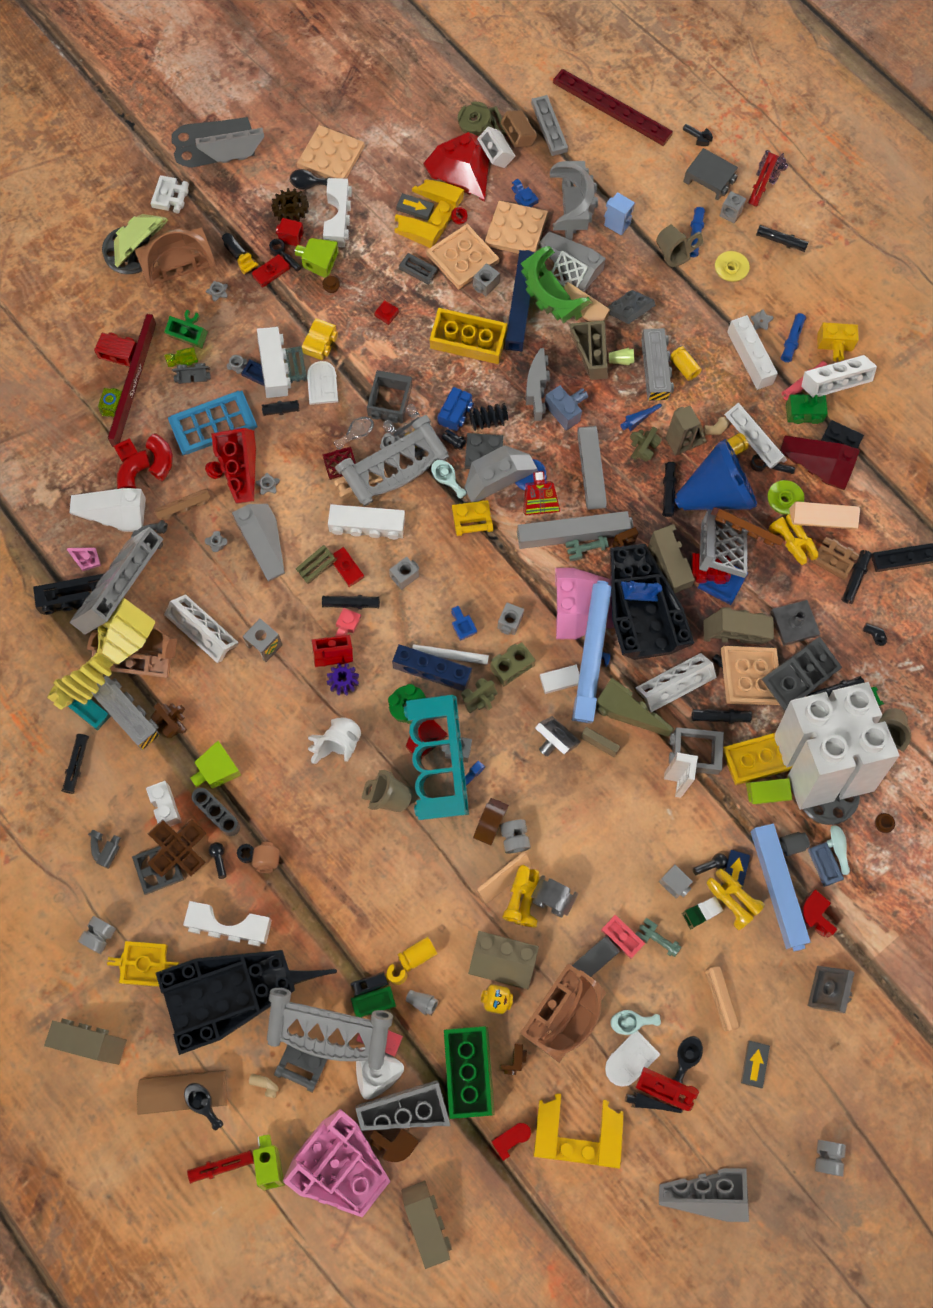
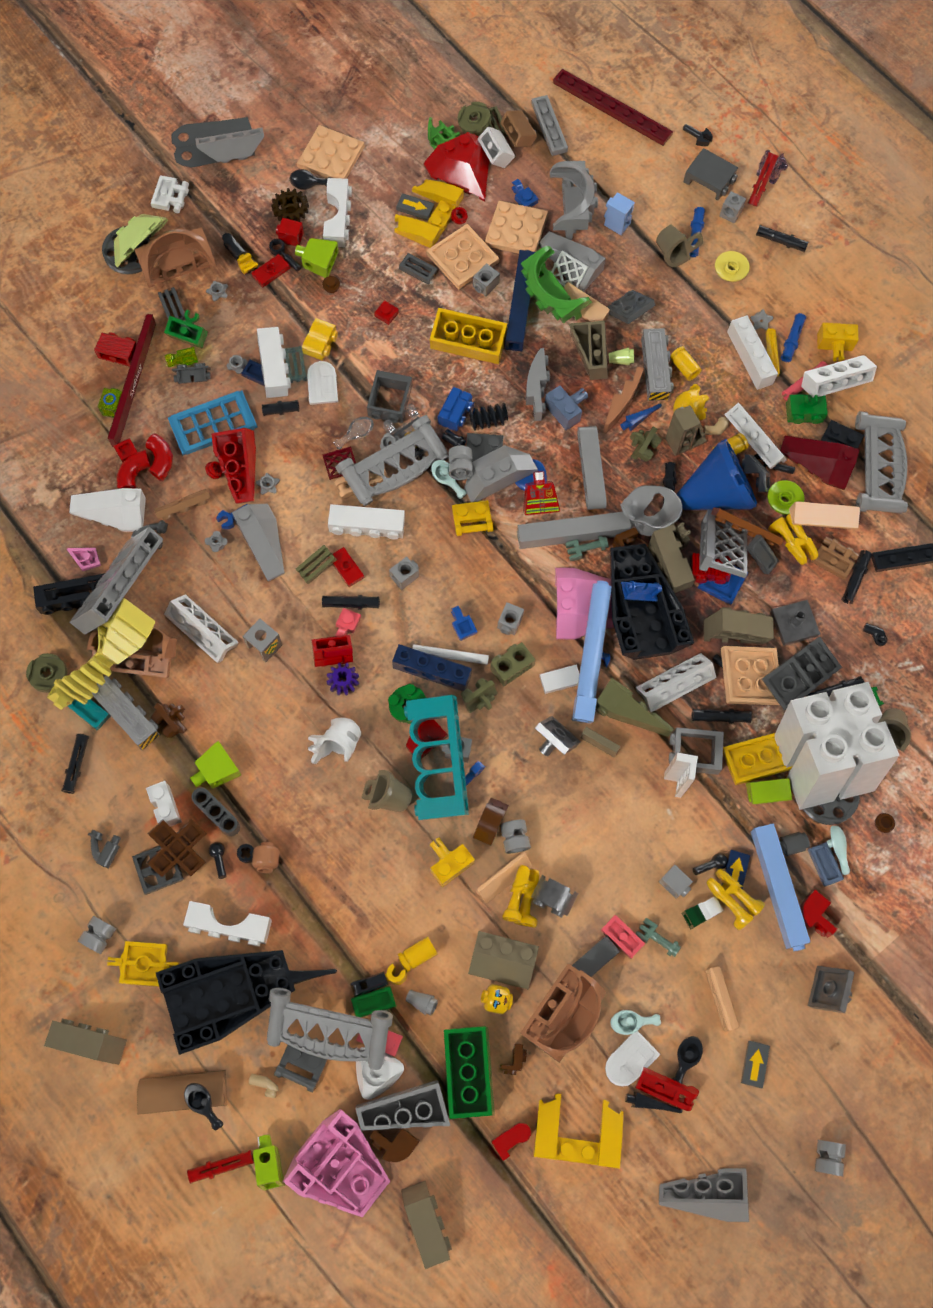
(40, 665): none -> olive plate
(167, 294): none -> dark grey tile
(225, 515): none -> blue bar
(435, 137): none -> bright green piece
(450, 863): none -> yellow brick
(460, 462): none -> light grey wheel
(621, 402): none -> nougat slope
(636, 502): none -> light grey piece
(682, 535): none -> dark tan plate
(692, 399): none -> yellow hair
(752, 465): none -> dark grey slope
(762, 554): none -> dark grey tile
(772, 350): none -> yellow axle
(874, 497): none -> light grey piece

